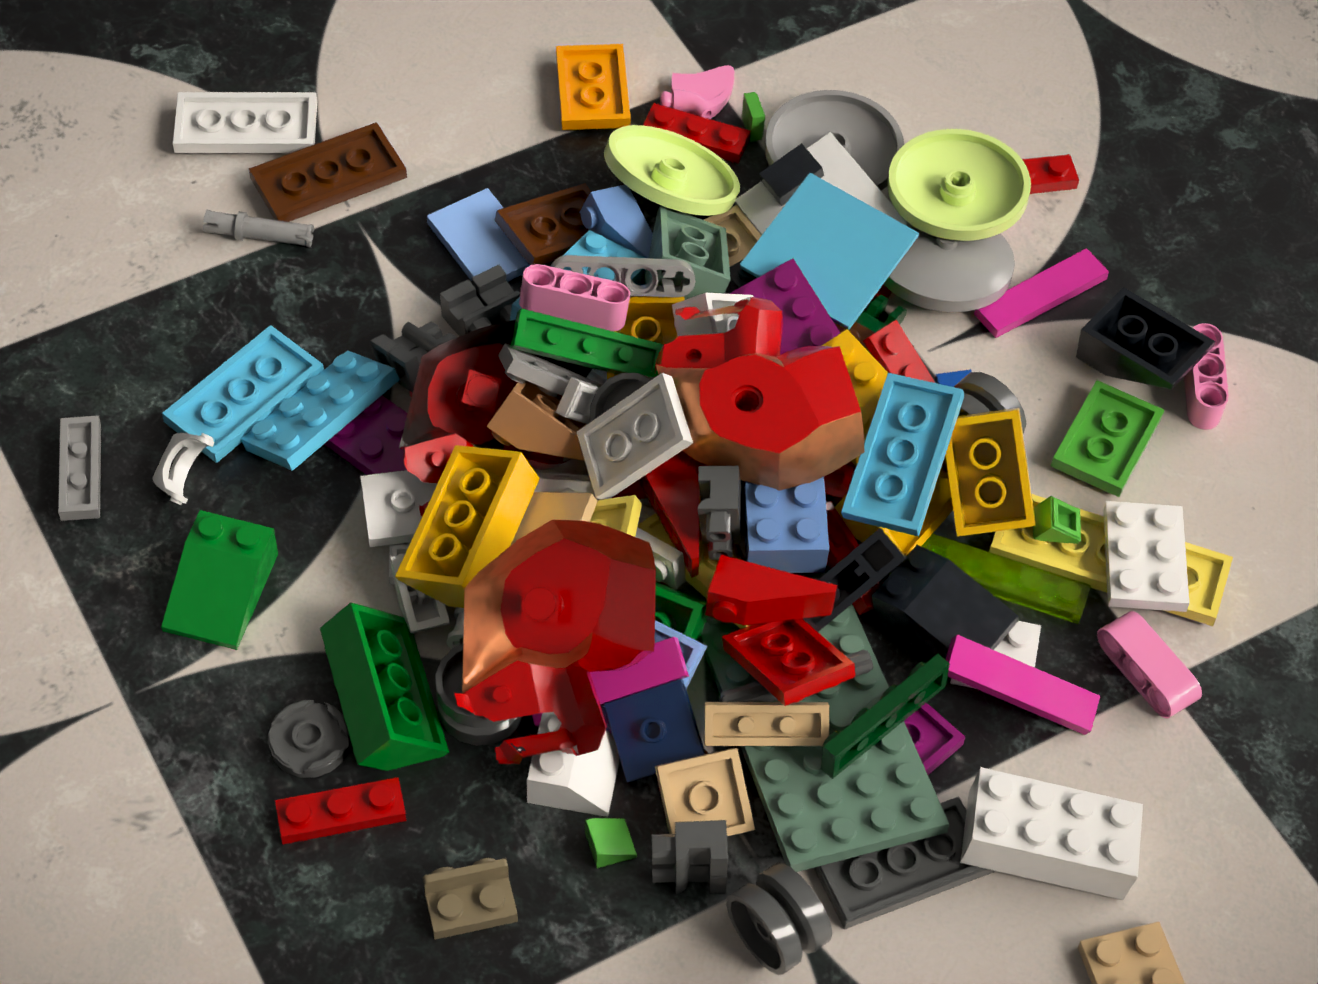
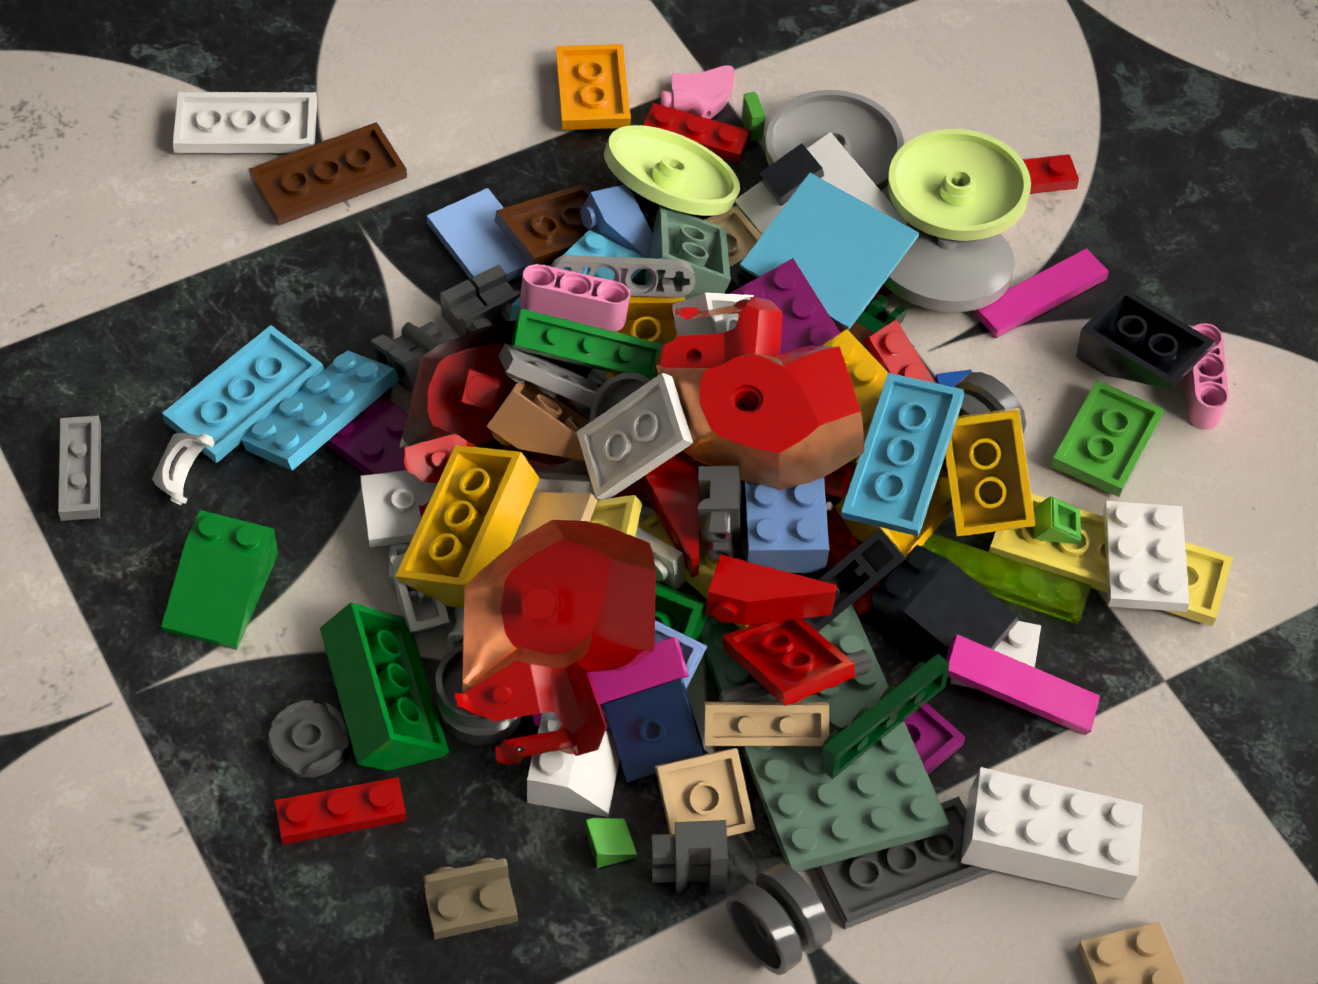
(258, 228): light grey pin -> none
(577, 400): white tile -> none
(1149, 664): bright pink beam -> none

